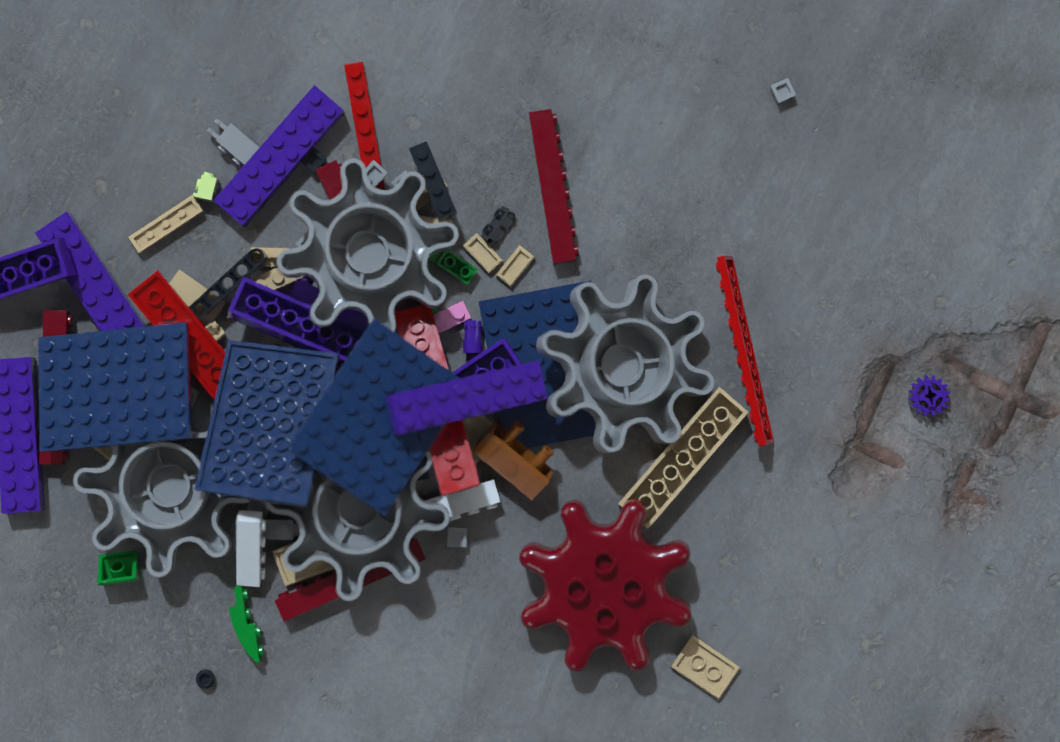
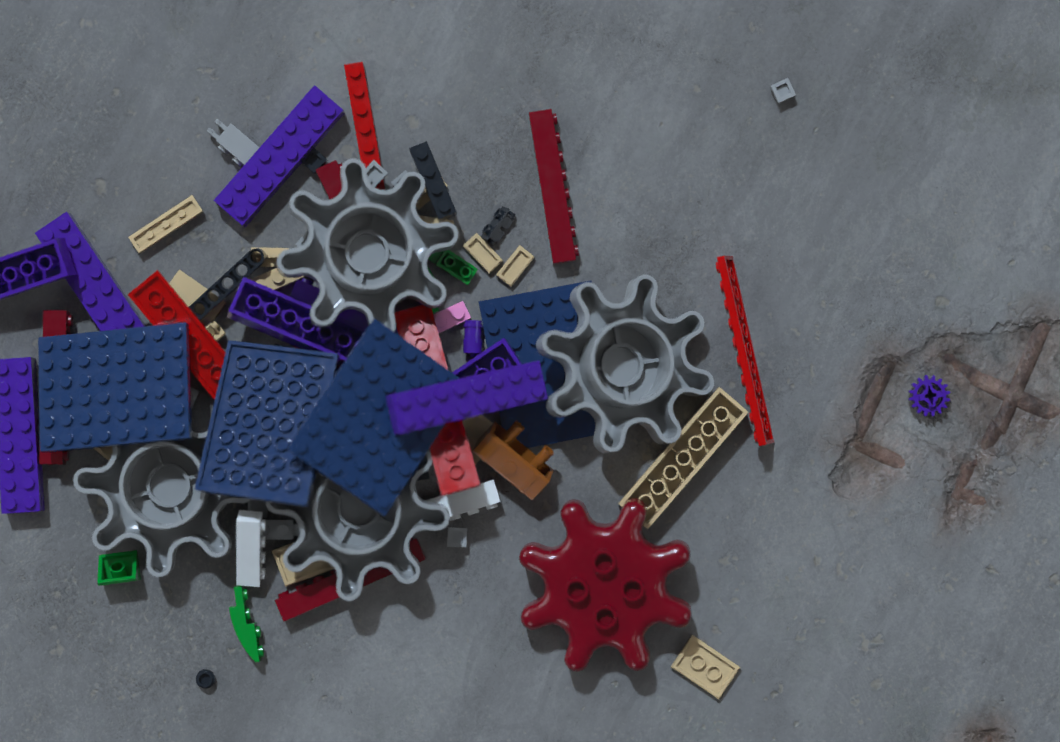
(206, 187): yellowish green brick -> none

